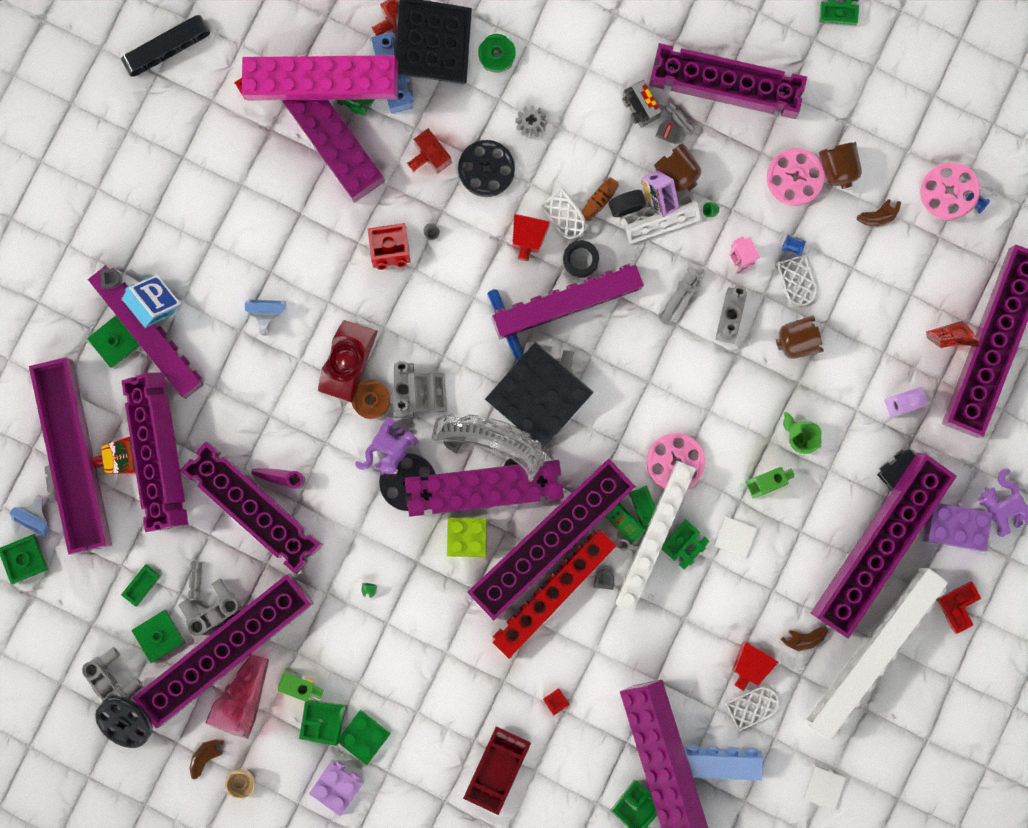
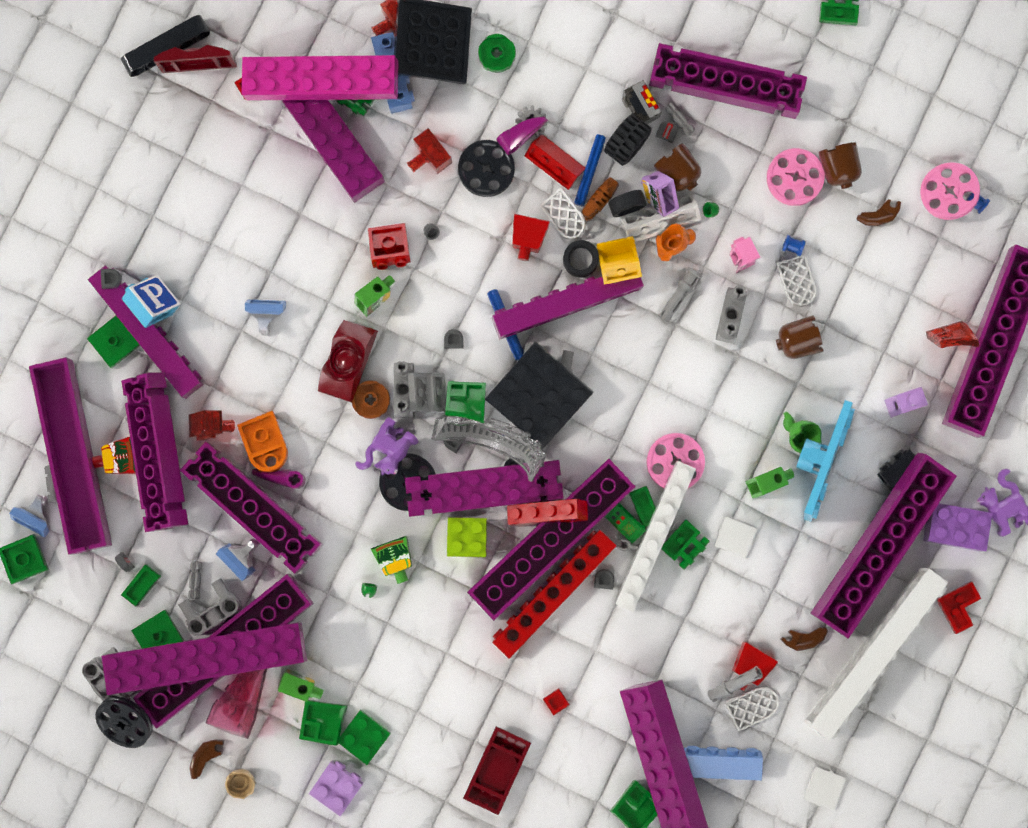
(124, 562): none -> dark grey tile
(194, 59): none -> dark red slope
(204, 658): none -> magenta brick
(208, 424): none -> clear red brick
(239, 558): none -> piece
(264, 440): none -> orange plate
(368, 299): none -> bright green torso
(394, 558): none -> torso
(453, 340): none -> dark grey tile
(466, 400): none -> green plate
(517, 135): none -> magenta piece
(551, 511): none -> arch
(554, 161): none -> red panel
(590, 170): none -> blue axle
(619, 260): none -> yellow panel
(627, 139): none -> black tyre
(674, 241): none -> orange hair
(728, 687): none -> light grey pin
(812, 457): none -> medium azure plate

